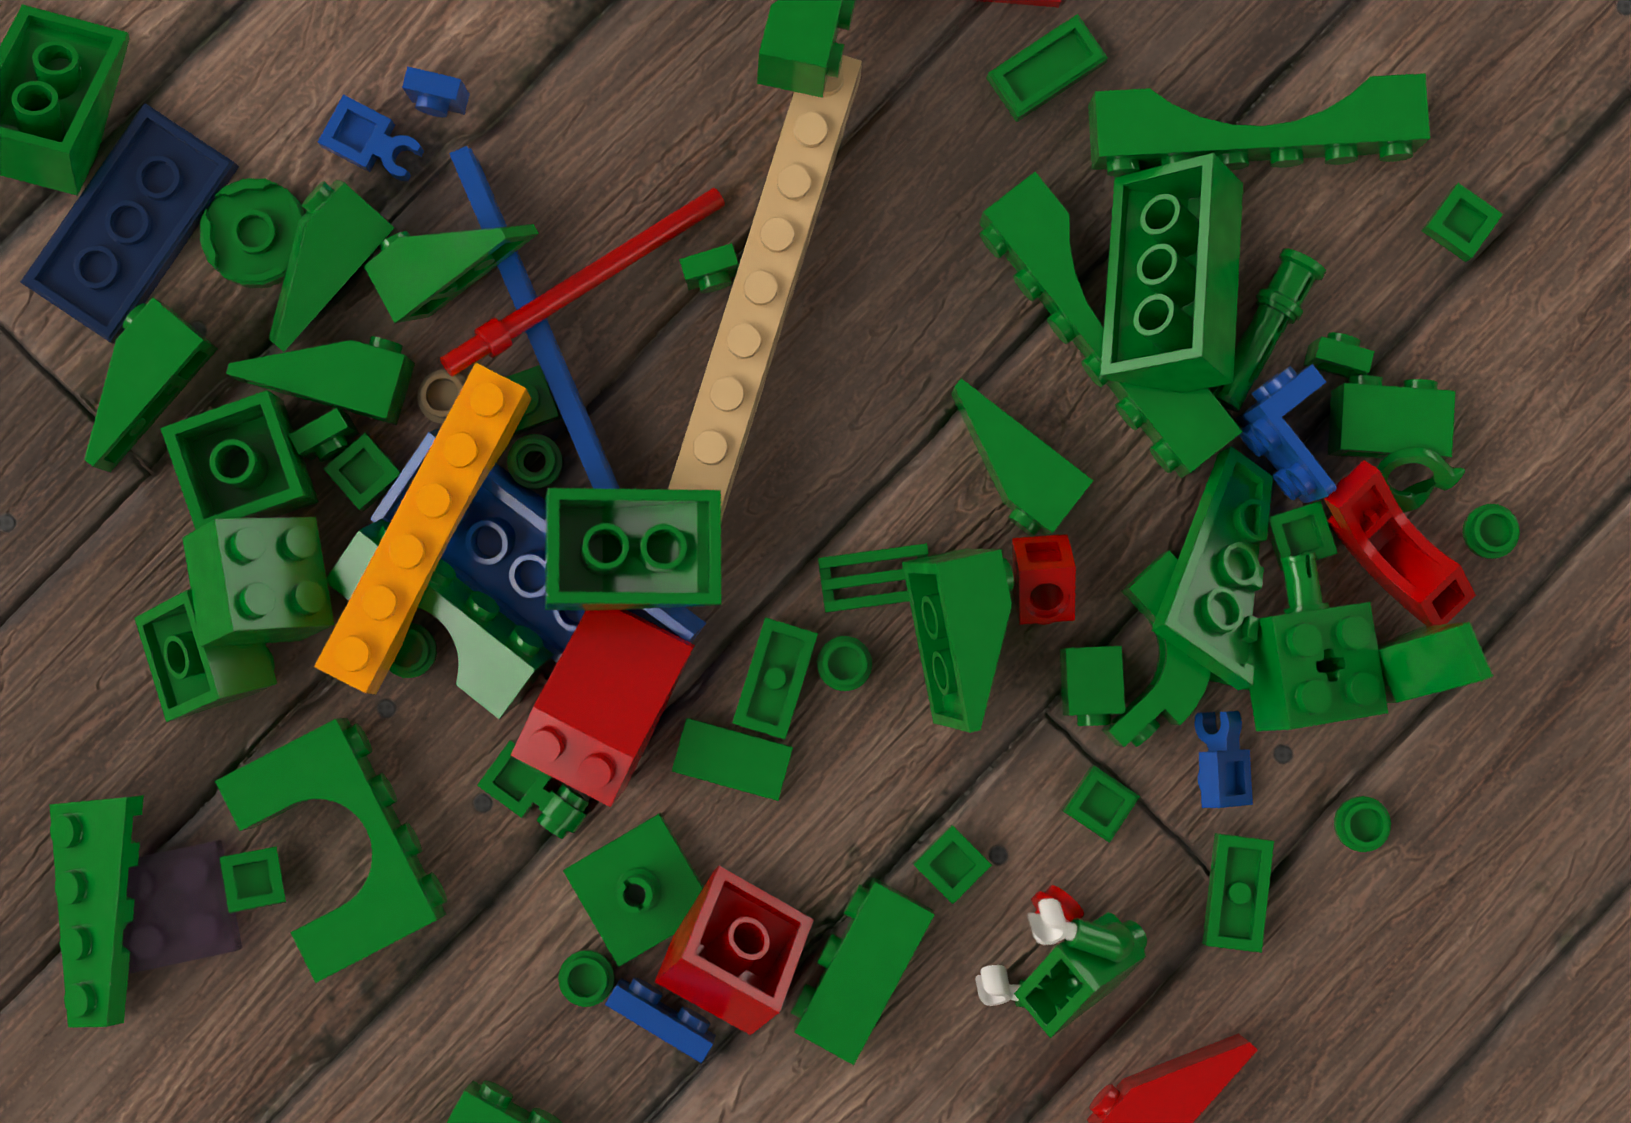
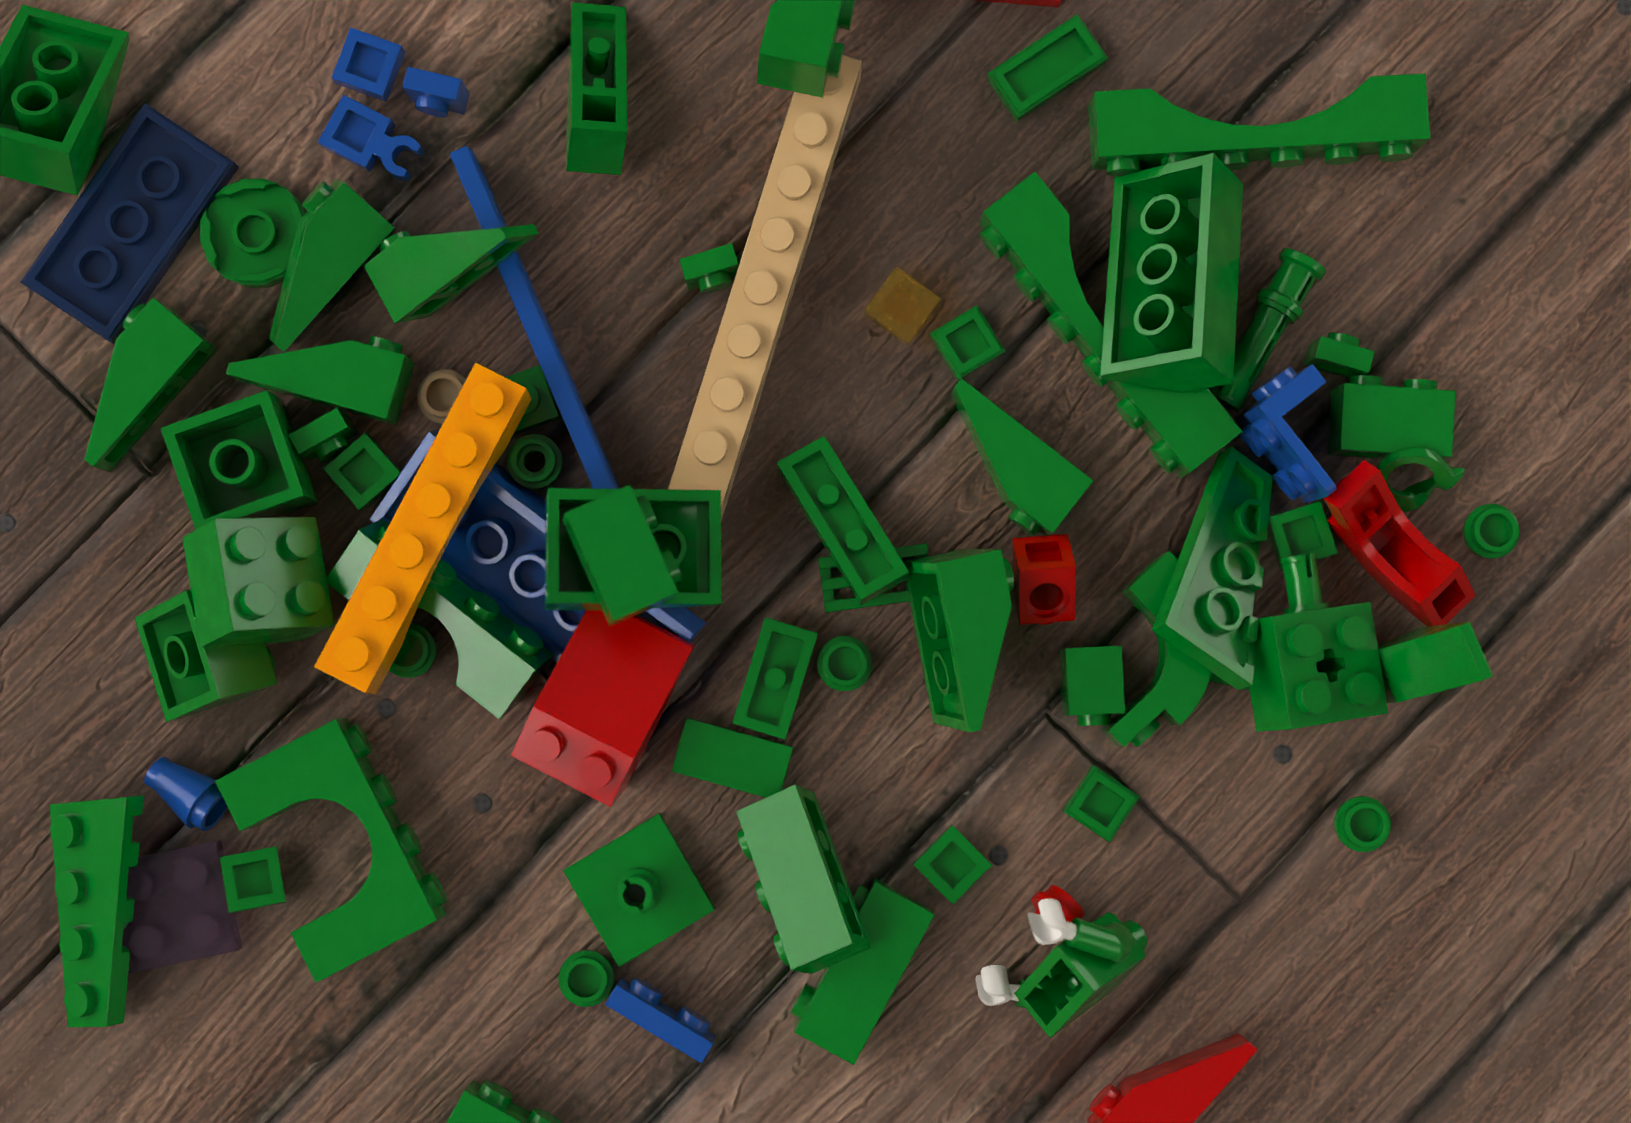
(187, 793): none -> blue cone
(368, 64): none -> blue plate
(496, 335): red bar -> none
(523, 786): green plate -> none
(597, 89): none -> green slope
(622, 554): none -> green brick
(735, 952): red slope -> none
(801, 880): none -> green brick
(842, 520): none -> green plate
(902, 306): none -> clear yellow plate
(967, 343): none -> green tile
(1224, 768): blue plate -> none
(1238, 892): green plate -> none
(1462, 222): green plate -> none

